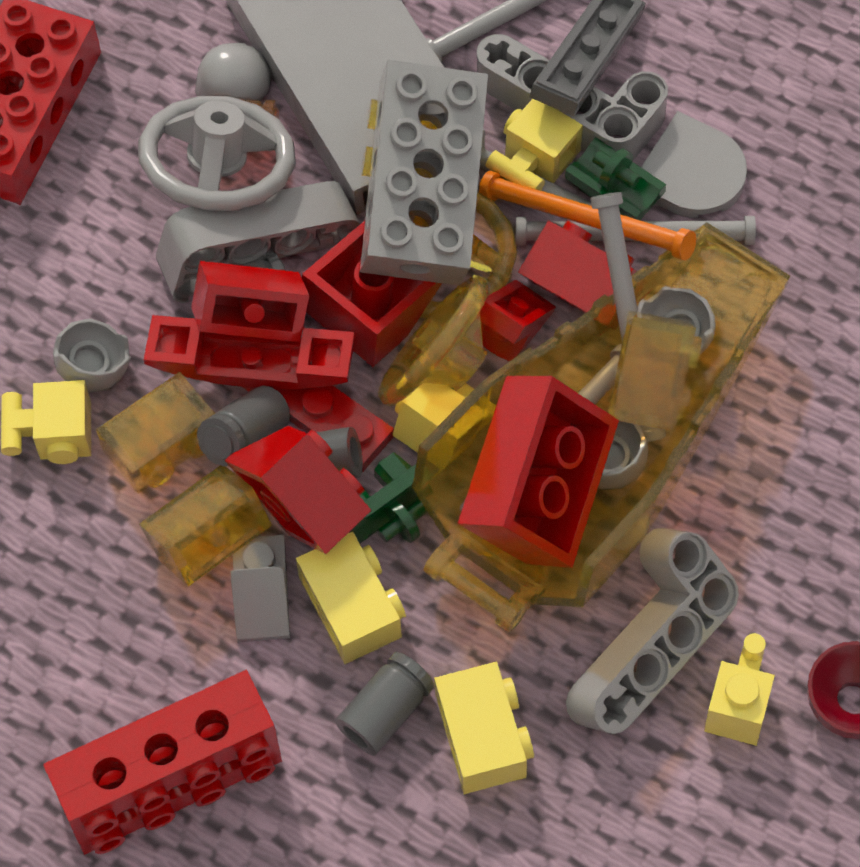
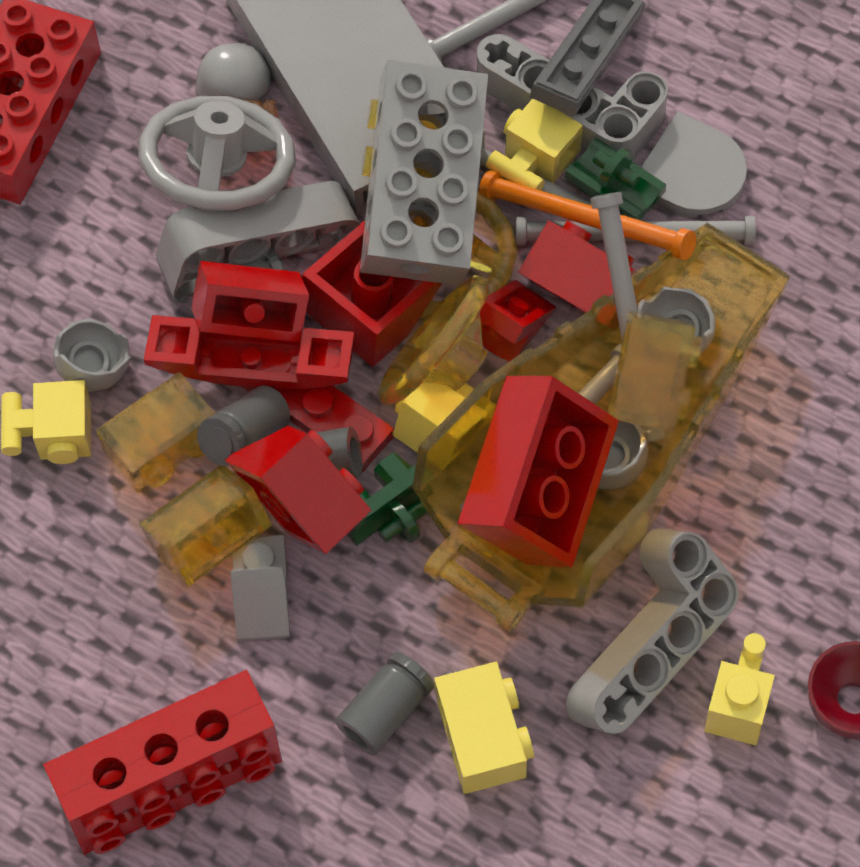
(351, 597): light yellow brick -> none

